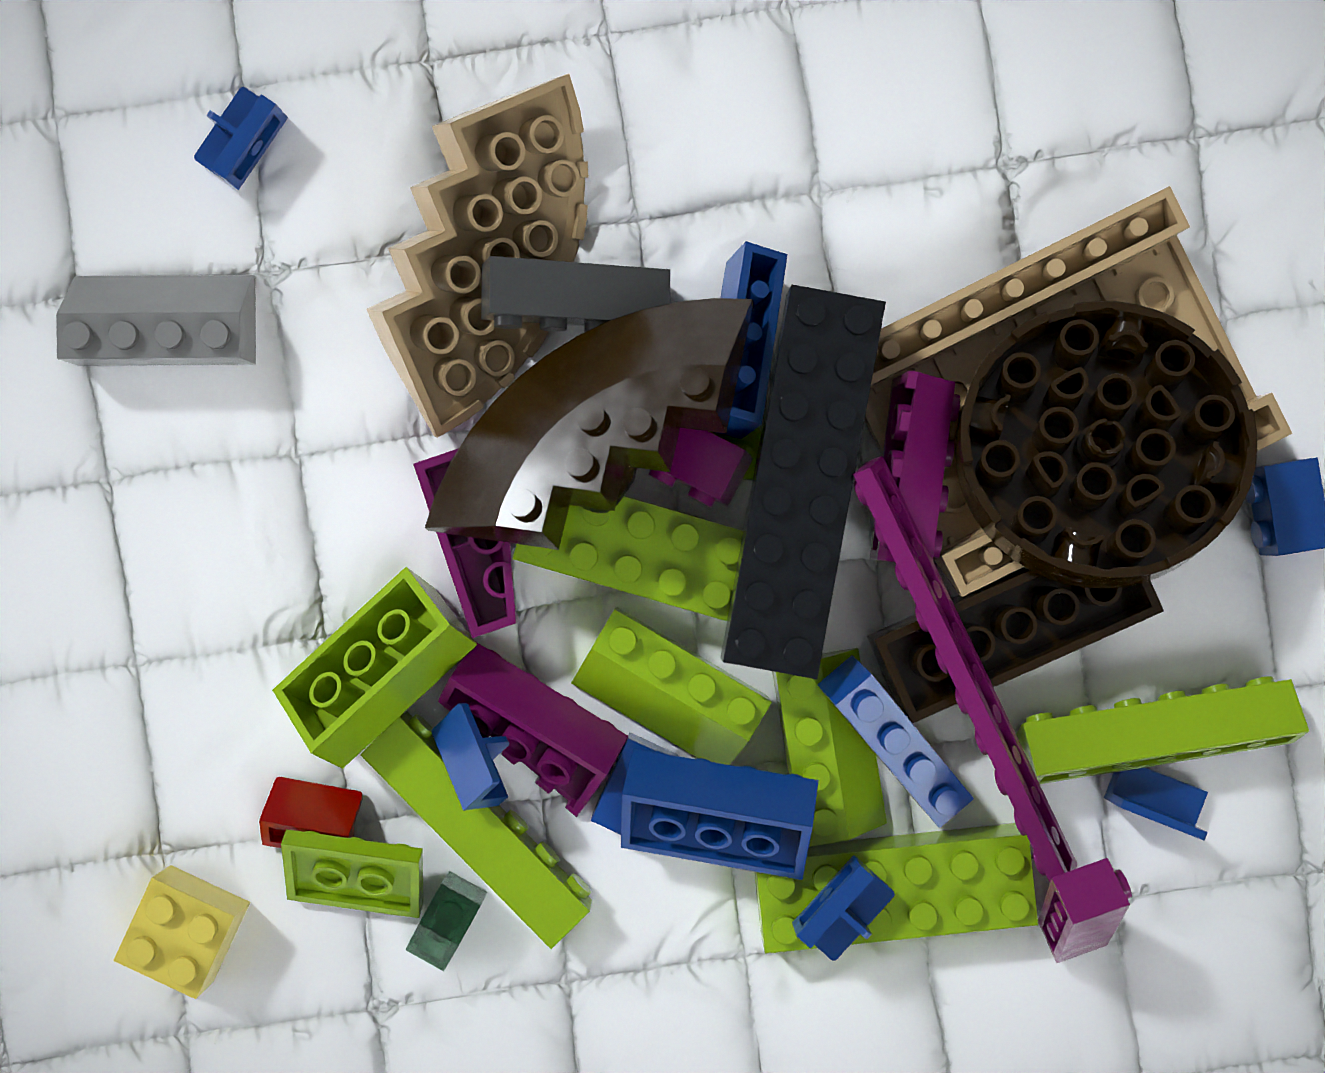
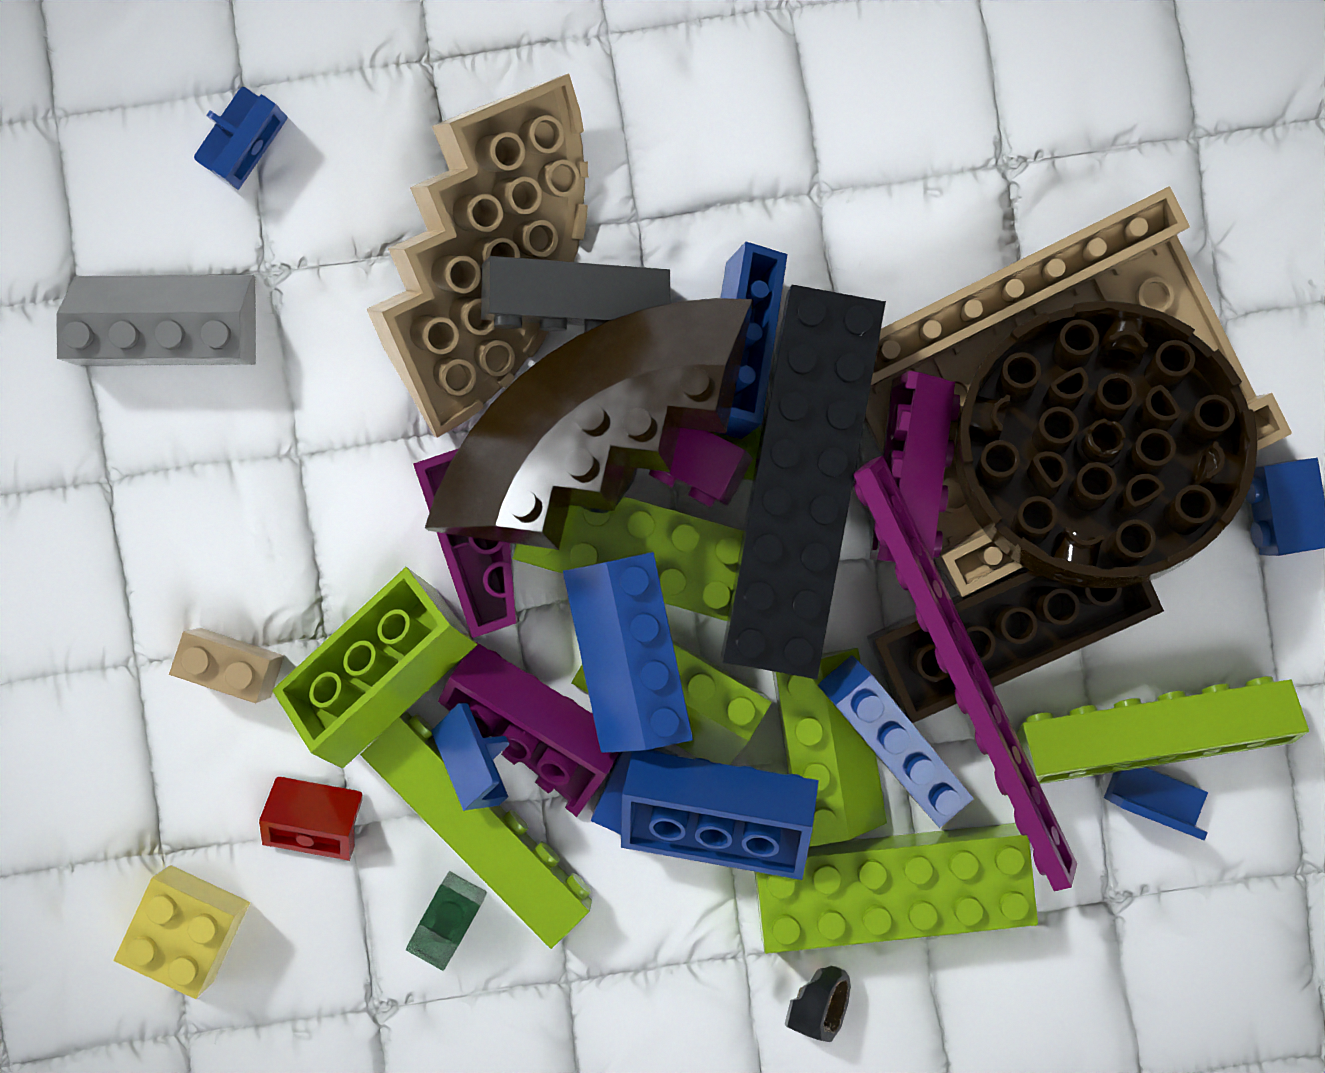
(226, 665): none -> tan brick
(353, 873): lime plate -> none
(628, 654): none -> blue slope
(820, 1004): none -> black rock
(843, 909): blue panel -> none
(1083, 909): magenta brick -> none

